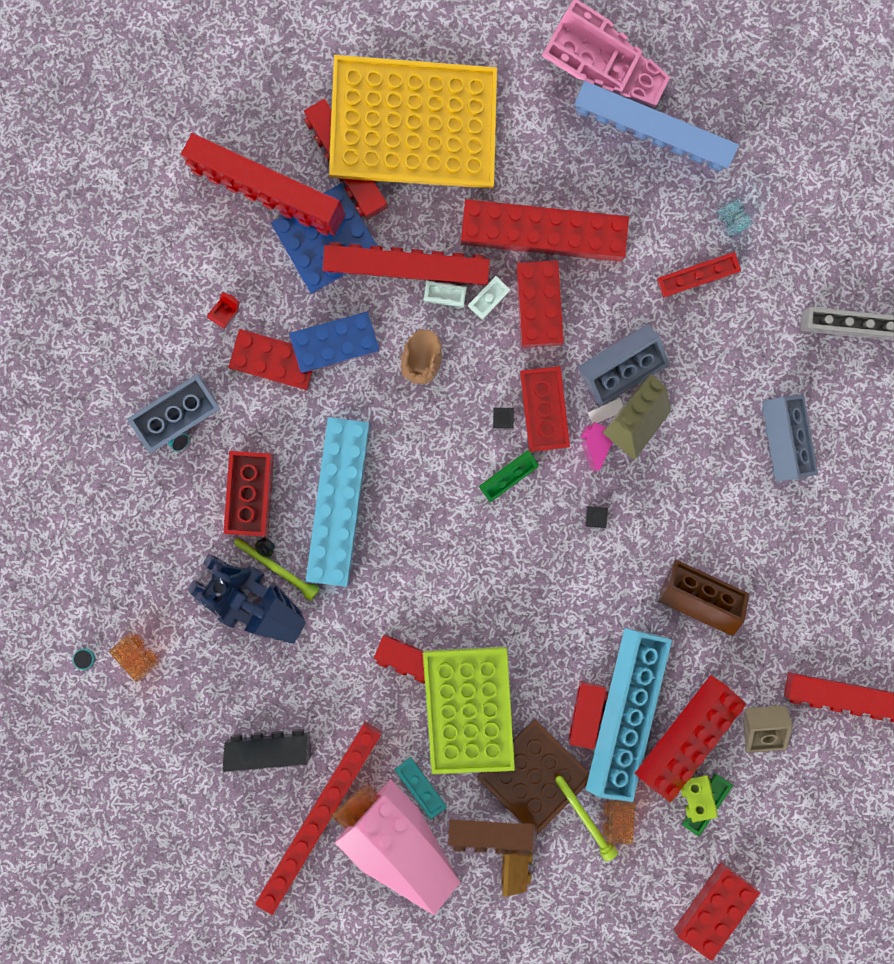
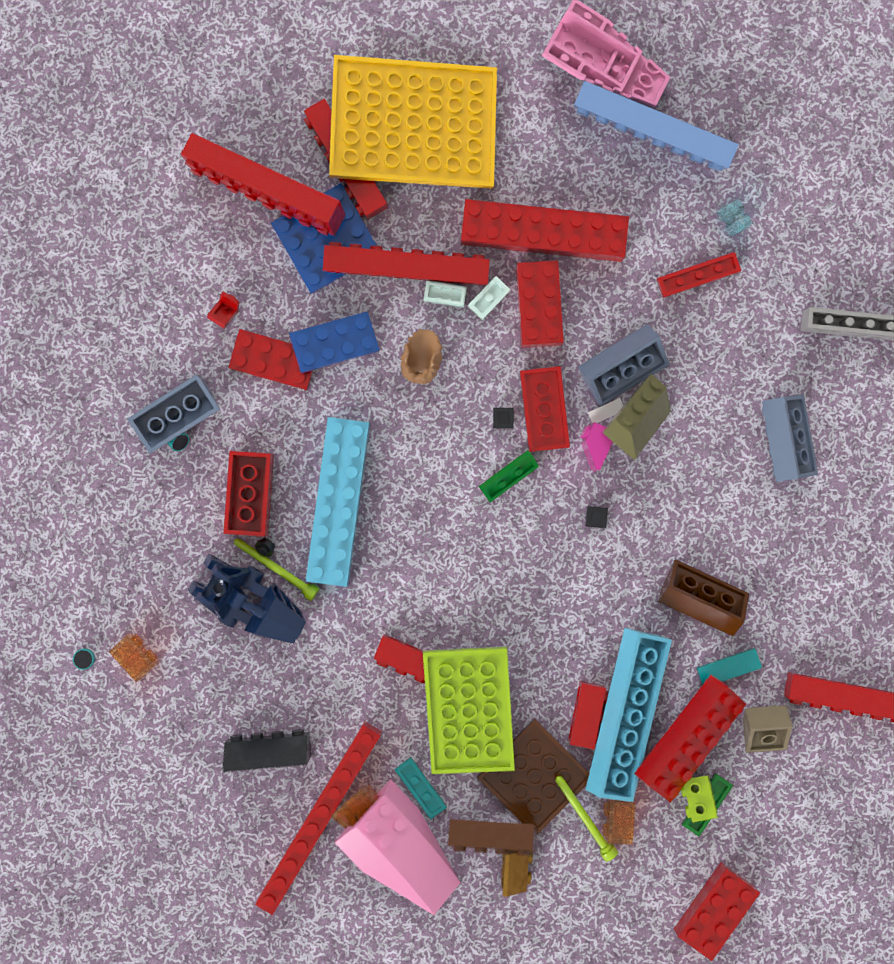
(730, 666): none -> teal tile

